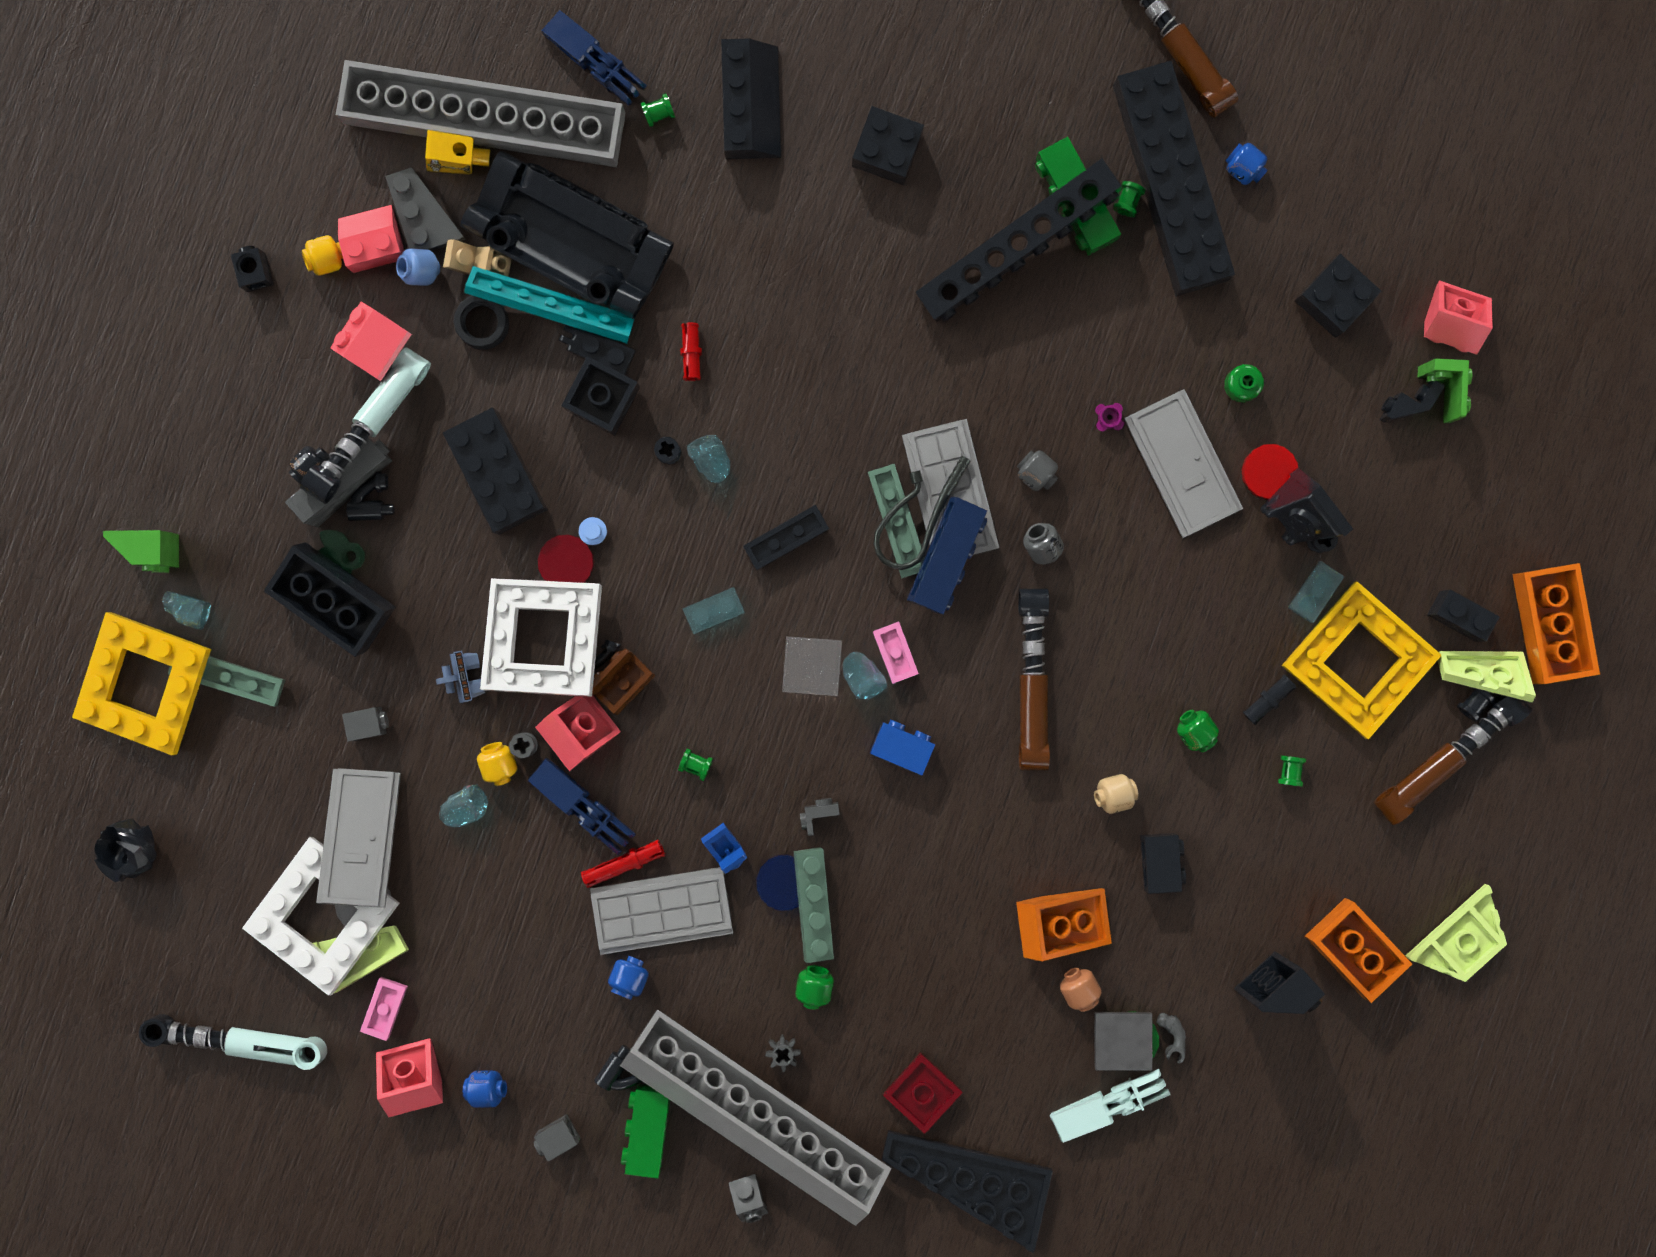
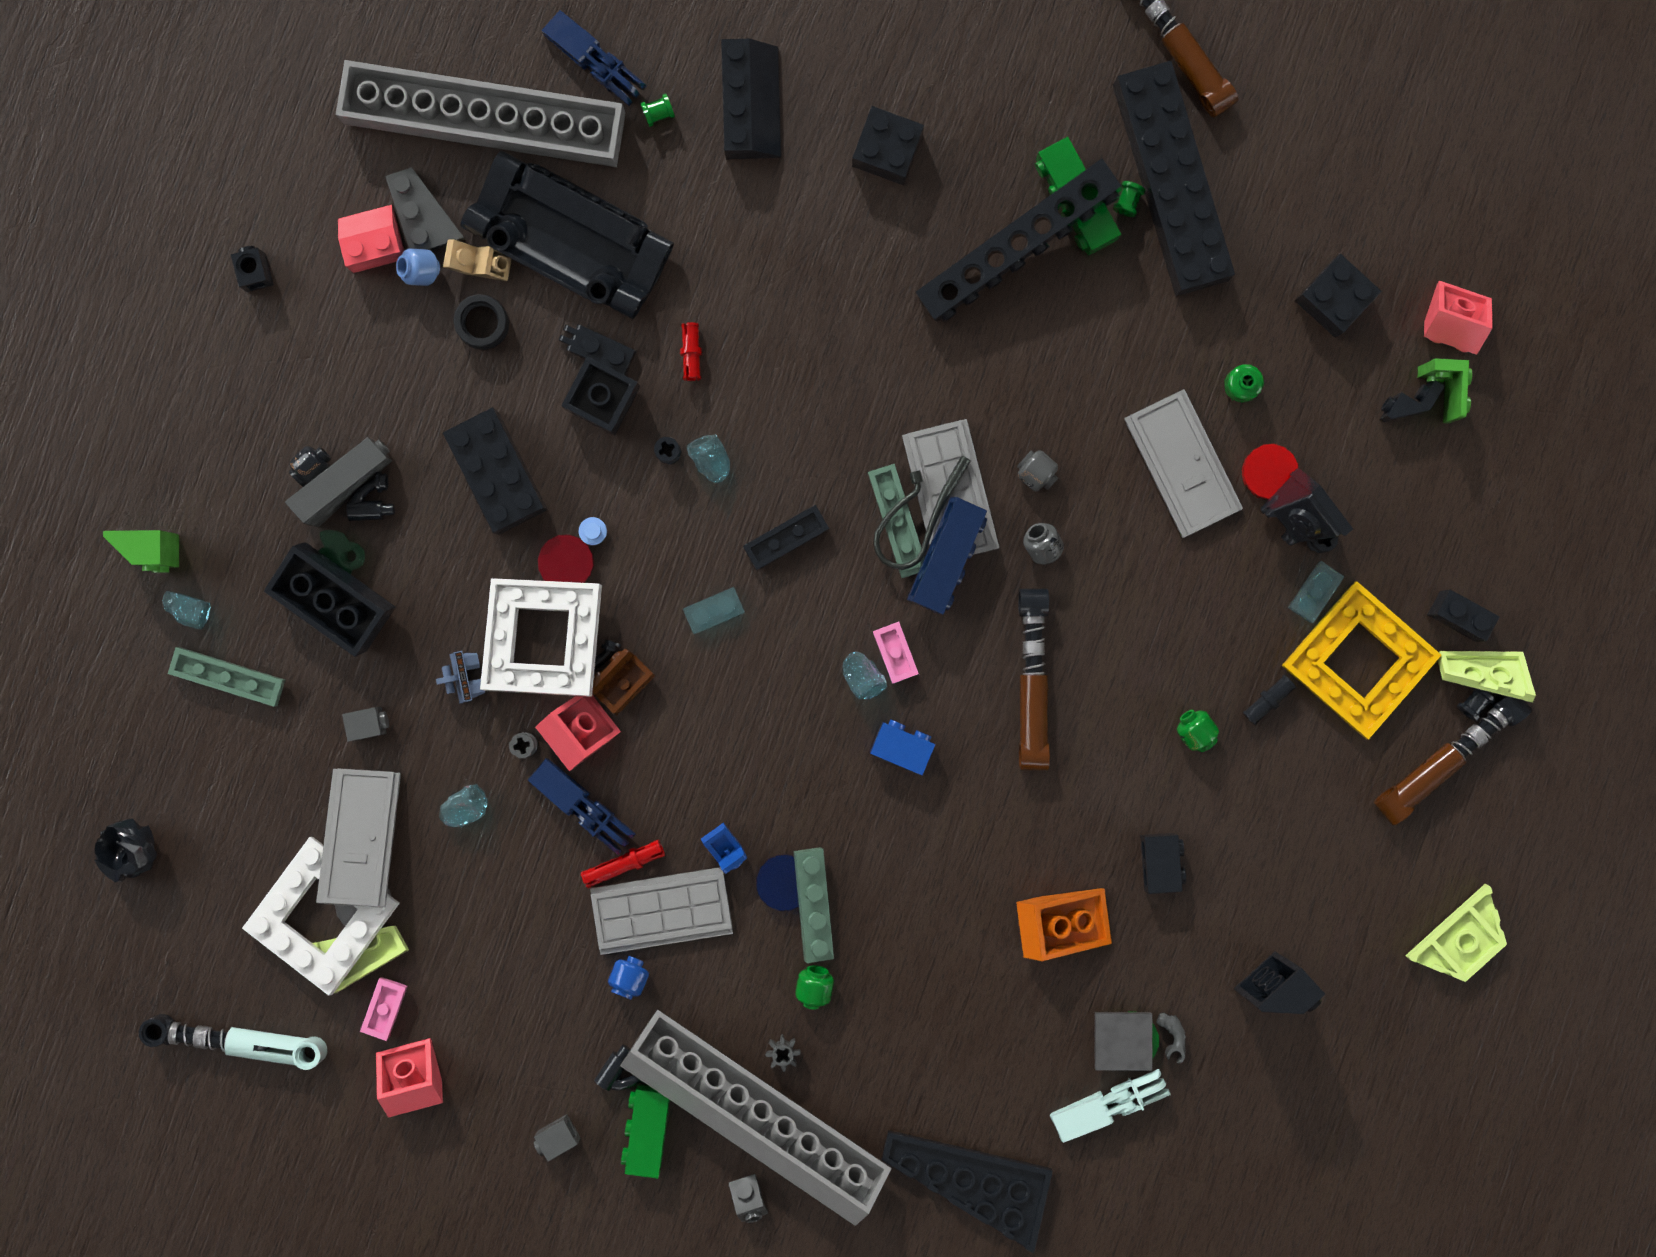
(95, 702): yellow plate -> none
(322, 255): yellow head -> none
(370, 341): coral slope -> none
(406, 372): piece -> none
(442, 151): yellow torso -> none
(484, 1089): blue head -> none
(496, 763): yellow head -> none
(548, 304): teal plate -> none
(695, 764): green bush -> none
(812, 666): clear tile -> none
(823, 808): dark grey bracket -> none
(922, 1093): dark red plate -> none
(1080, 989): nougat head -> none
(1113, 410): magenta plate -> none
(1116, 793): tan head -> none
(1246, 163): blue head -> none
(1292, 770): green bush -> none
(1358, 950): orange brick -> none
(1556, 624): orange brick -> none

